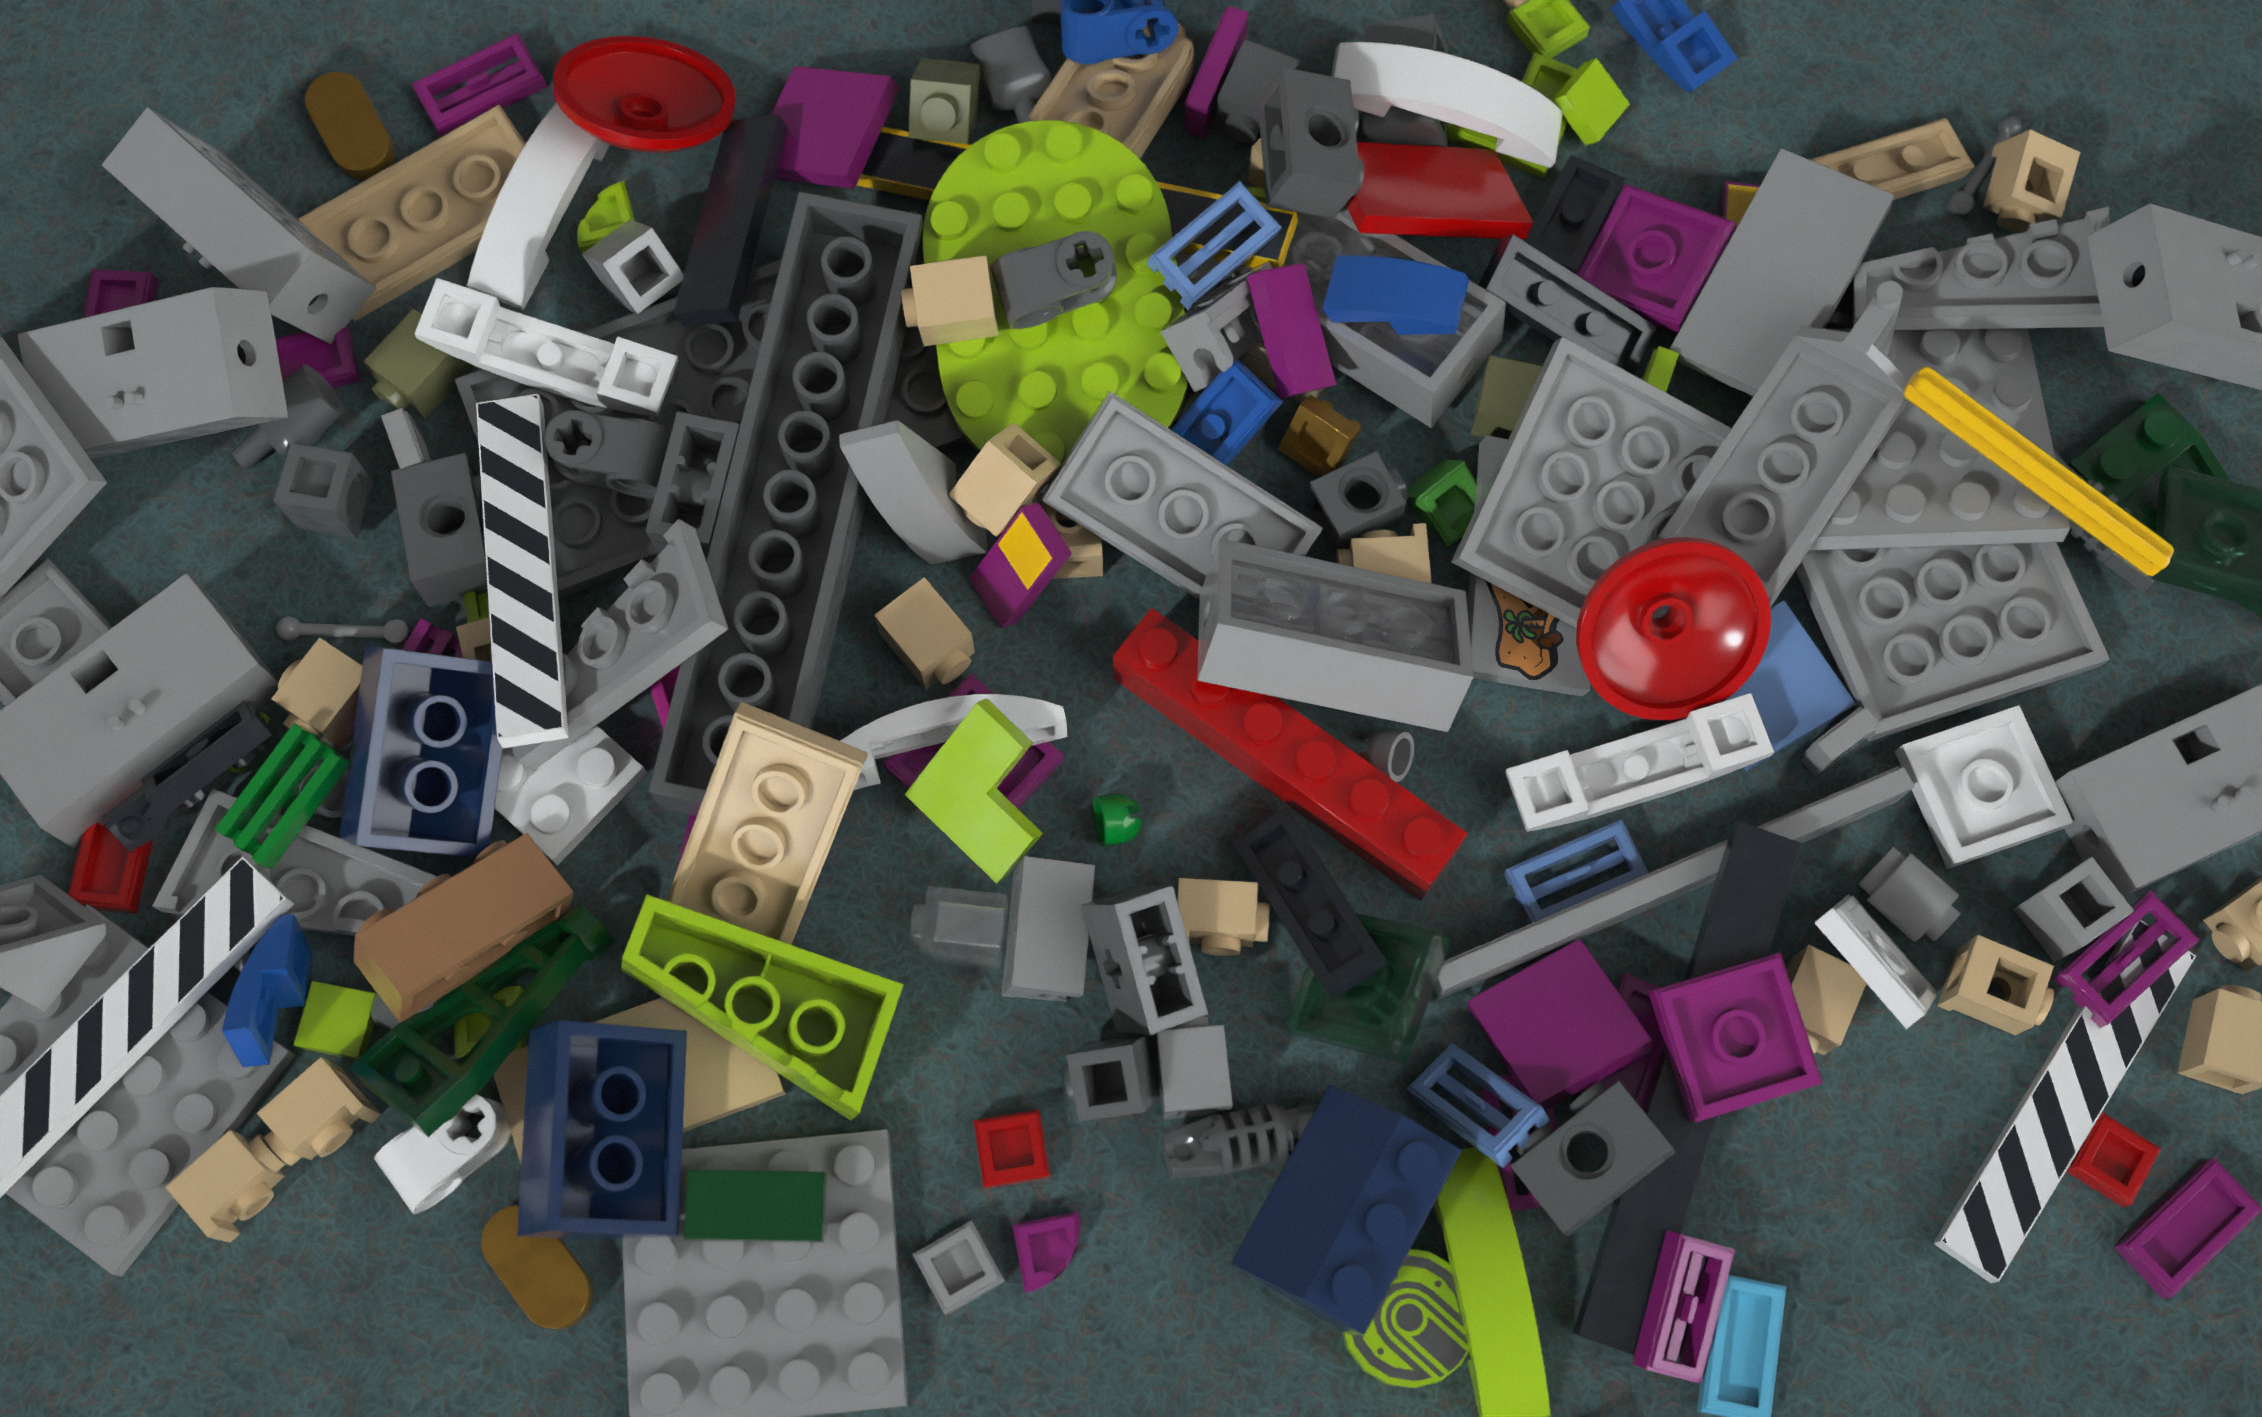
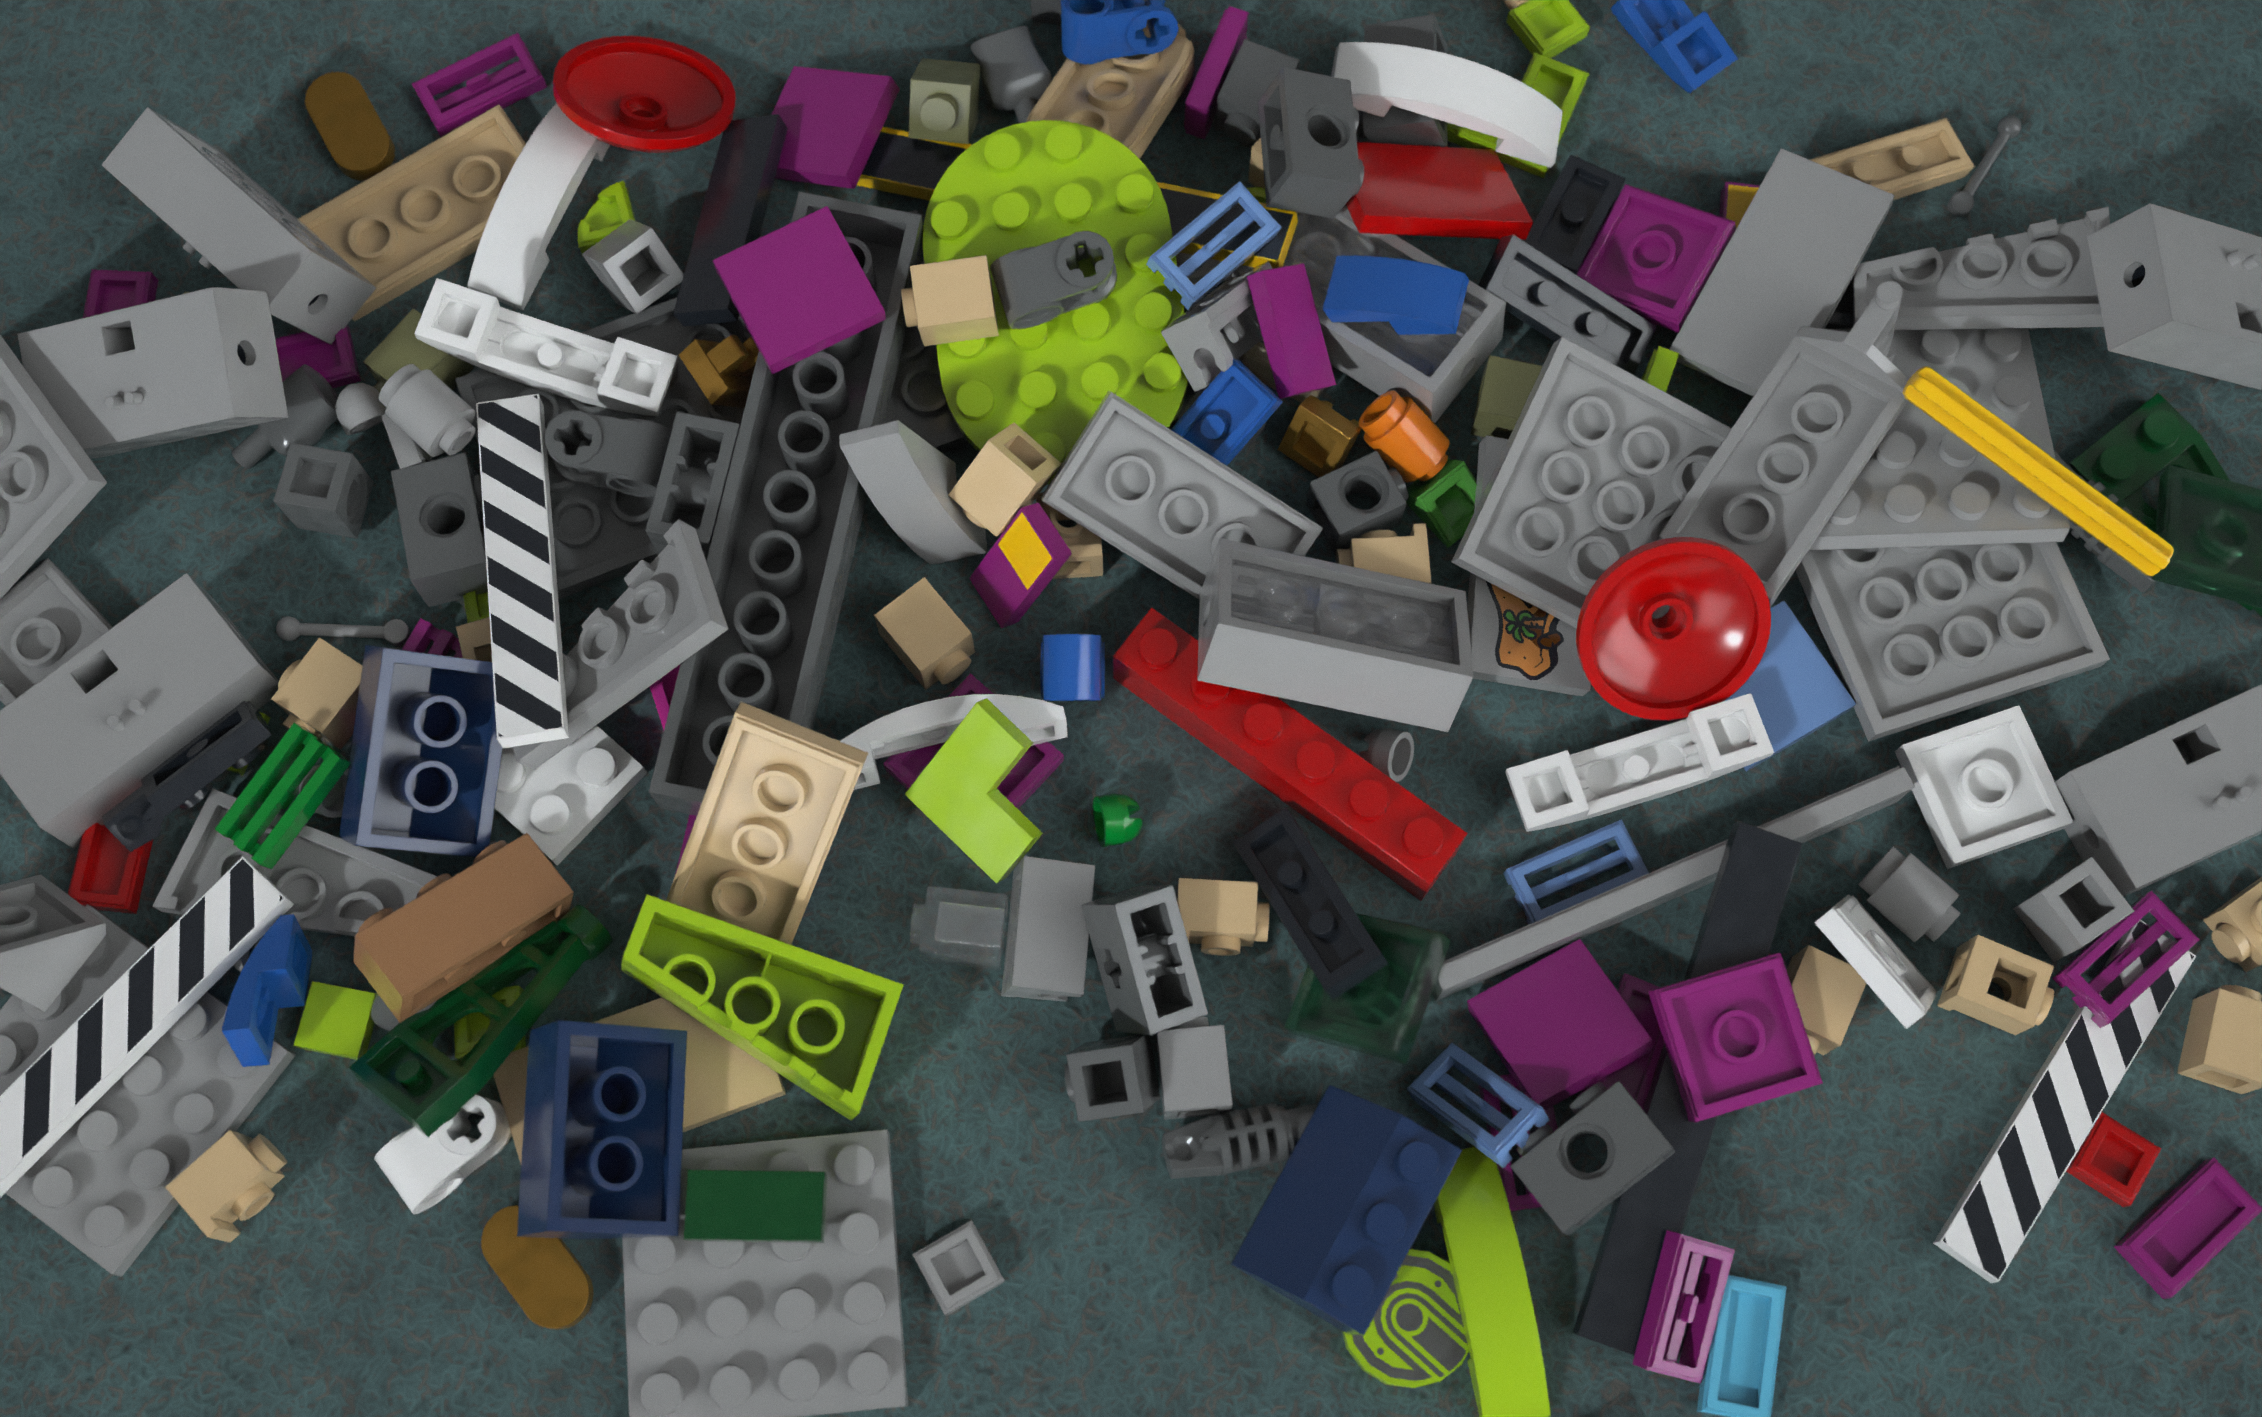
(315, 1113): tan brick -> none
(359, 408): none -> light grey hinge
(428, 410): none -> light grey brick
(722, 368): none -> pearl gold tile
(799, 289): none -> magenta tile
(1011, 1149): red tile -> none
(1045, 1248): magenta tile -> none
(1072, 667): none -> blue piece
(1404, 437): none -> orange brick
(1591, 101): lime tile -> none
(1839, 740): light grey tile -> none
(2030, 180): tan brick -> none

